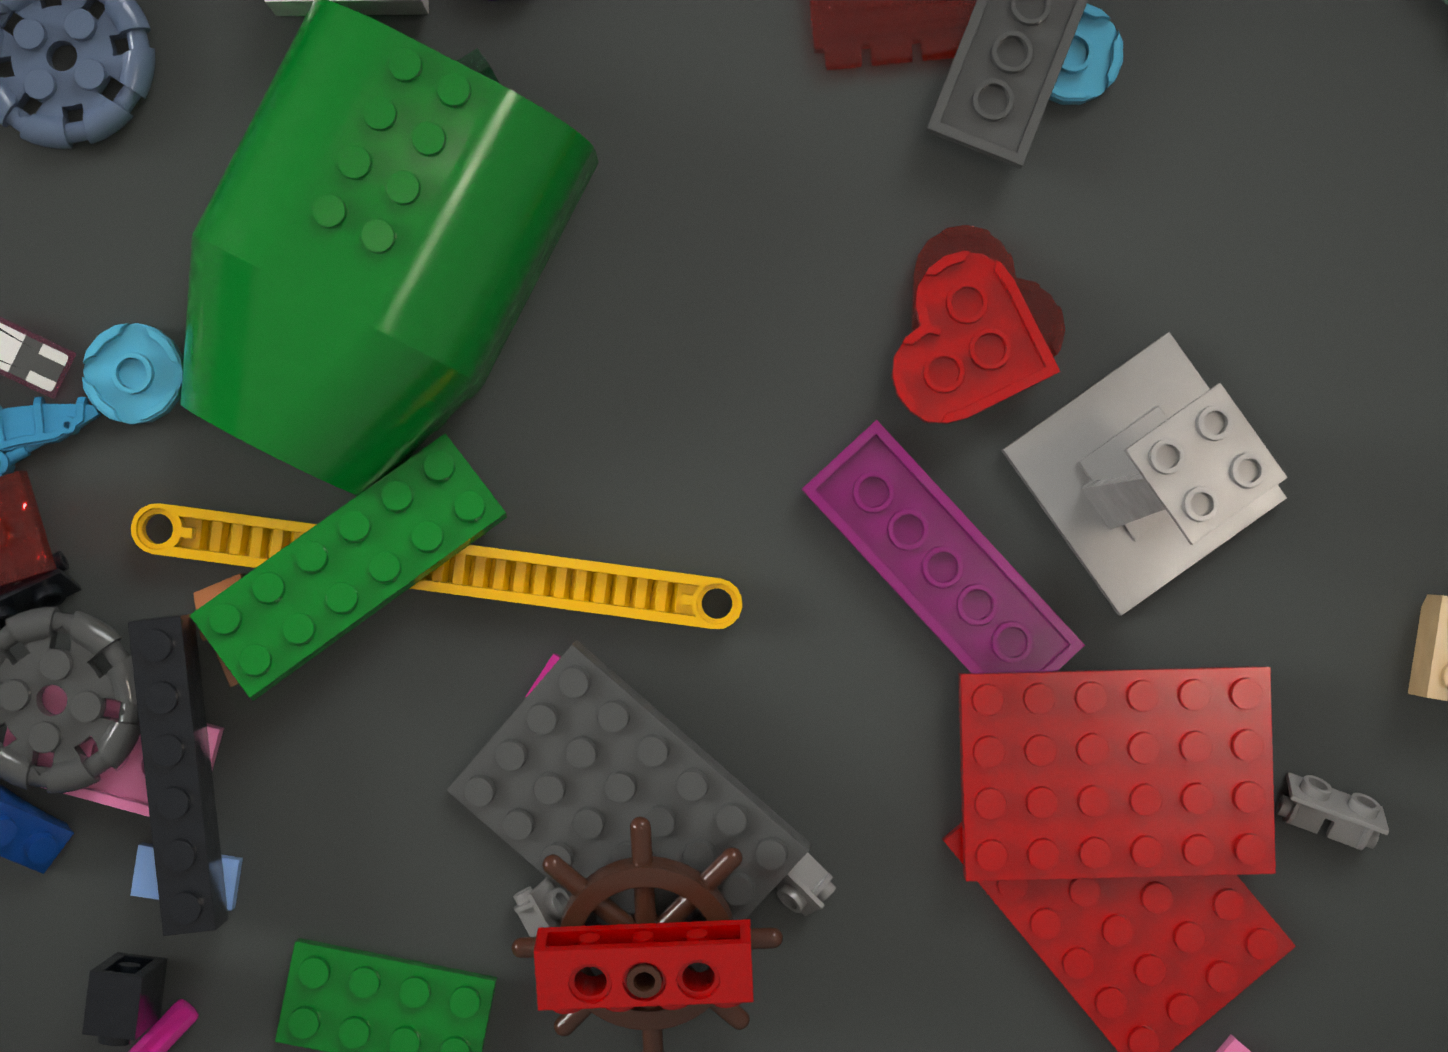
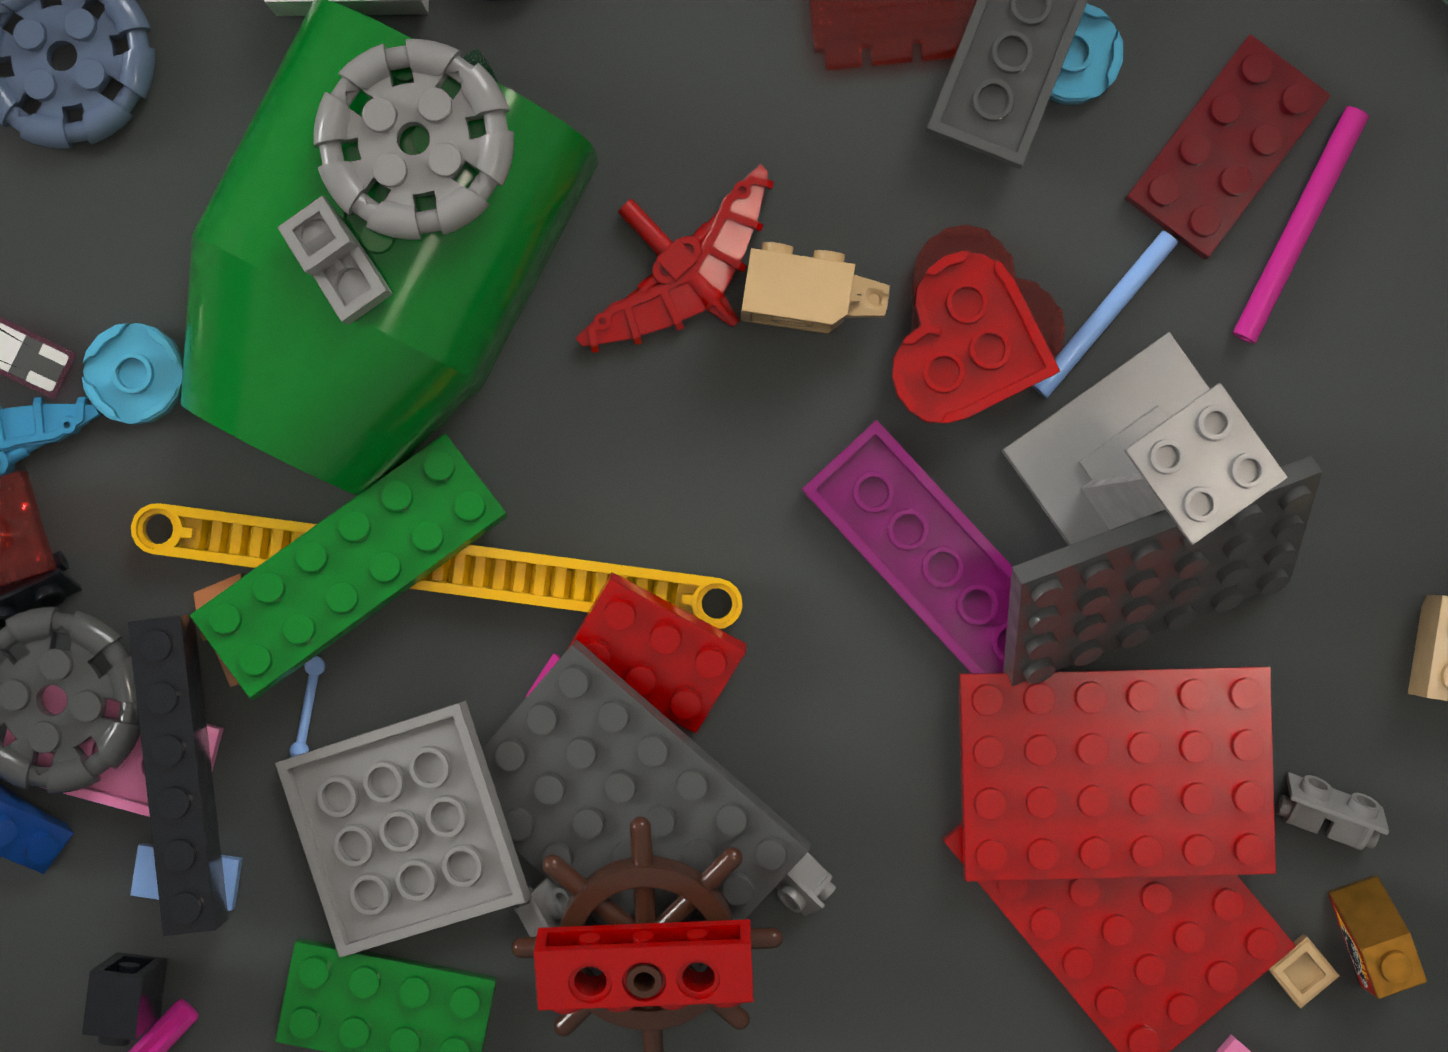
(314, 668): none -> light blue hinge
(335, 260): none -> light grey slope
(389, 115): none -> light grey plate
(403, 829): none -> light grey plate
(660, 650): none -> red plate
(688, 272): none -> red bar
(807, 291): none -> tan hinge
(1108, 310): none -> light blue bar
(1151, 579): none -> dark grey plate
(1227, 147): none -> dark red plate
(1300, 224): none -> dark pink piece
(1303, 972): none -> tan tile
(1376, 938): none -> pearl gold slope

